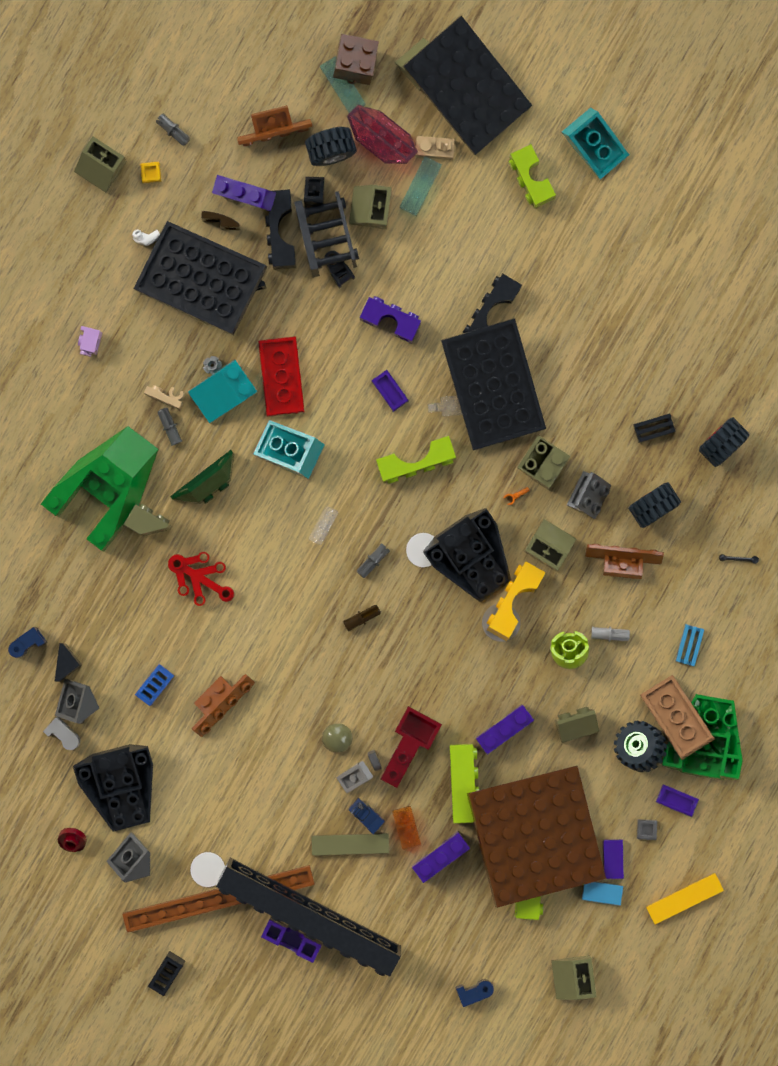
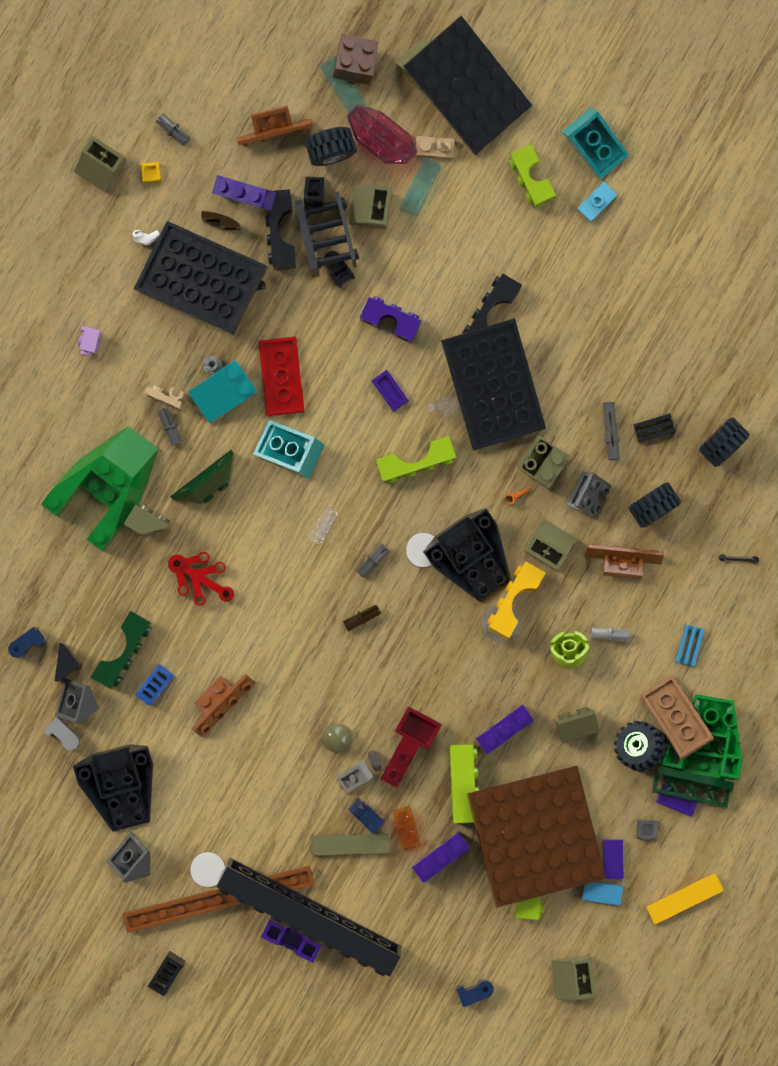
(72, 839): dark red plate -> none
(135, 629): none -> dark green arch
(596, 201): none -> medium azure plate
(613, 454): none -> dark grey pin
(695, 780): none -> dark green fence

